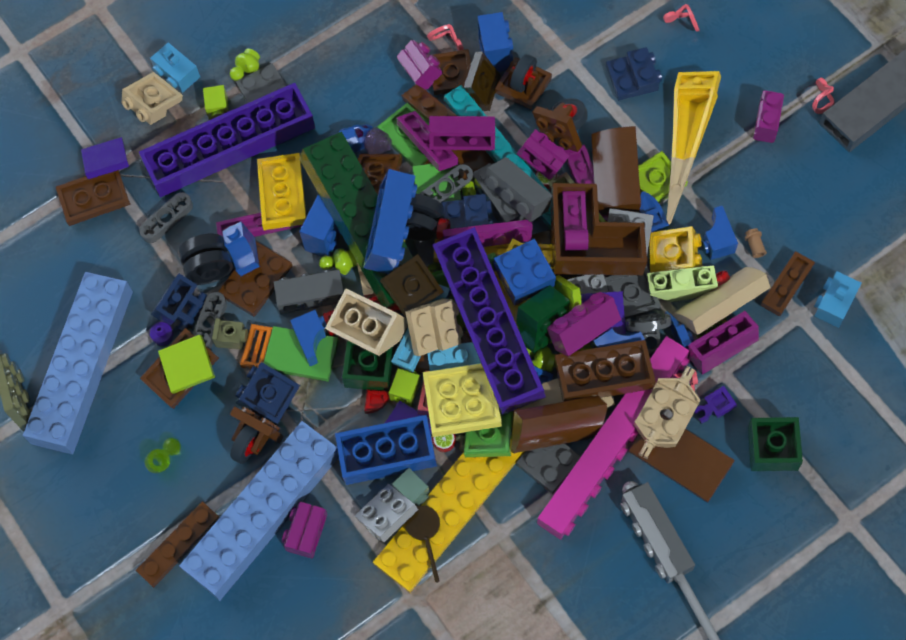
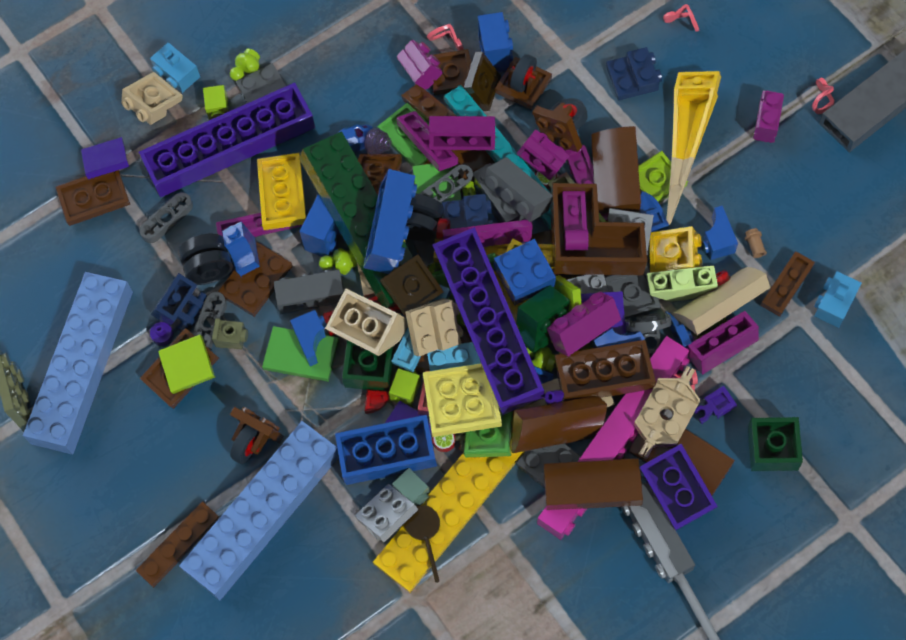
(170, 448): clear neon green plate -> none
(244, 361): orange tile -> none
(267, 392): dark blue plate -> none
(304, 530): magenta brick -> none
(554, 396): none -> dark purple arm
(593, 484): none -> reddish brown slope
(678, 487): none -> dark purple brick

